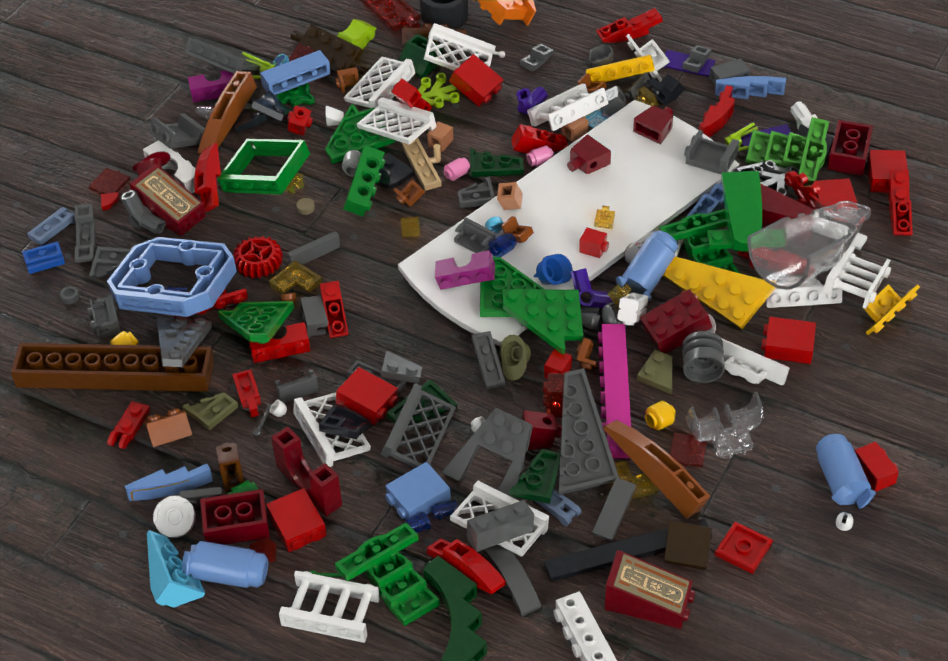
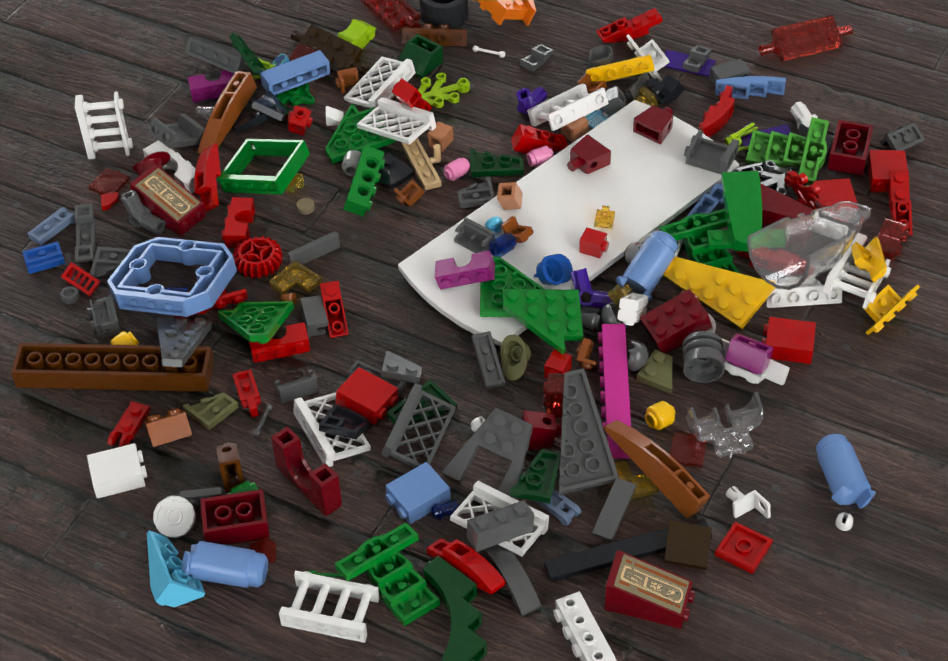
(70, 271): none -> red slope
(89, 133): none -> white fence
(117, 470): none -> white brick
(163, 485): medium blue slope -> none
(240, 213): none -> red arch
(246, 53): none -> dark green wing
(278, 408): white hinge -> none
(296, 520): red brick -> none
(410, 226): clear yellow tile -> none
(419, 523): clear blue bush -> none
(461, 42): white fence -> none
(476, 80): red brick -> none
(638, 355): none -> dark grey hair
(745, 503): none -> white bracket
(749, 354): none -> magenta brick
(806, 38): none -> clear red plate
(870, 258): none -> yellow bracket
(877, 466): red brick -> none
(891, 238): none -> clear red brick
(904, 138): none -> dark grey bracket

